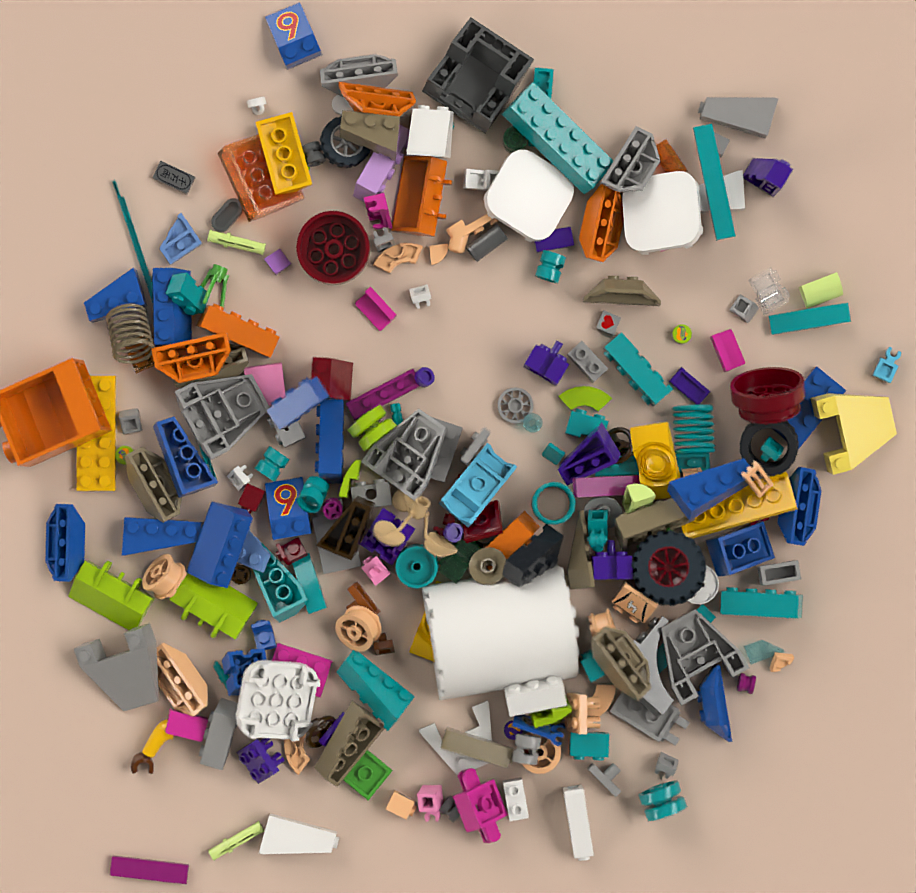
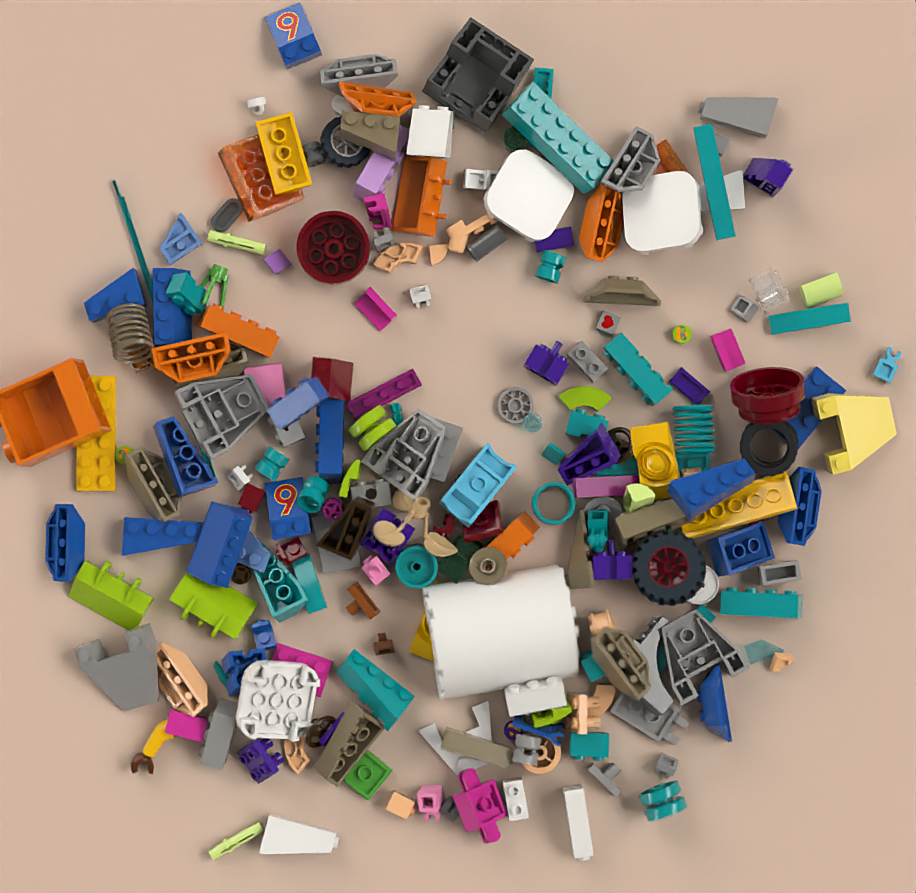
(130, 421): light grey slope -> none
(149, 869): magenta tile -> none
(163, 576): light nougat wheel -> none
(174, 177): dark grey tile -> none
(358, 628): light nougat wheel -> none
(424, 377): dark purple tile -> none
(453, 532): dark purple tile -> none
(480, 440): light grey tile -> none
(534, 558): black wedge -> none
(634, 603): light nougat slope -> none
(746, 683): magenta wheel -> none
(751, 472): light nougat tile -> none
(771, 449): teal tile -> none

